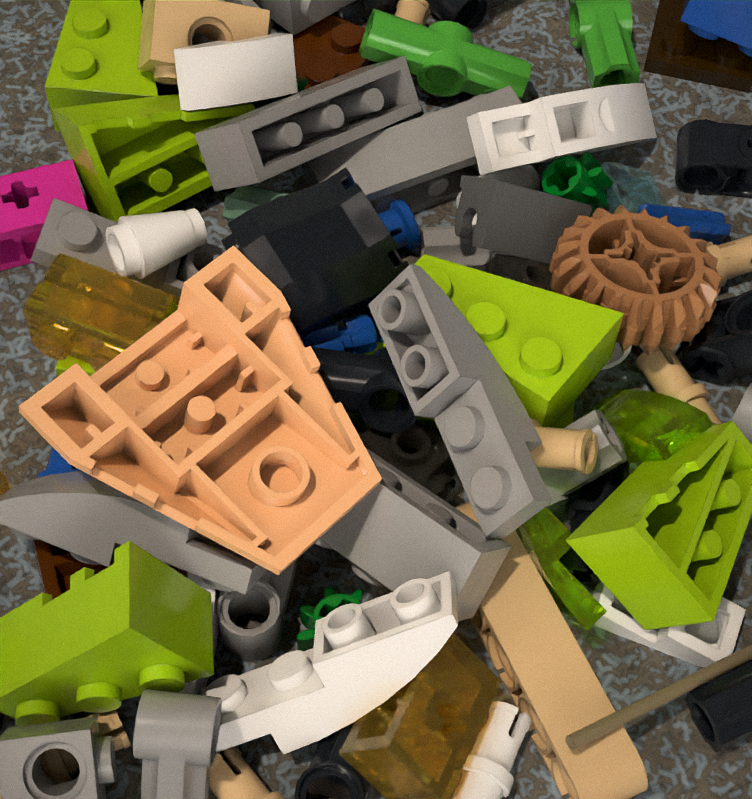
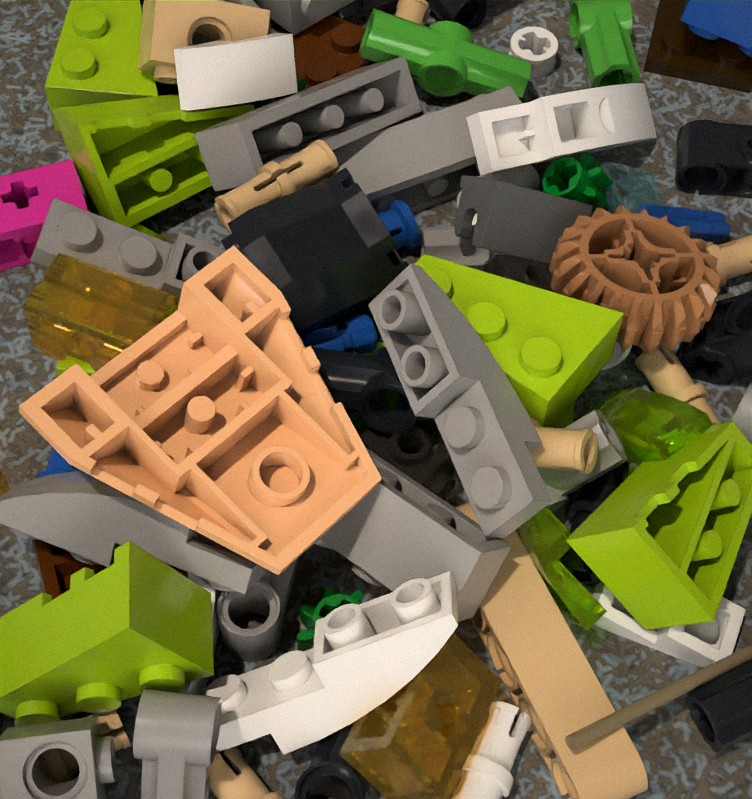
(153, 240): white cone -> none
(277, 180): none -> tan pin
(542, 44): none -> white bush

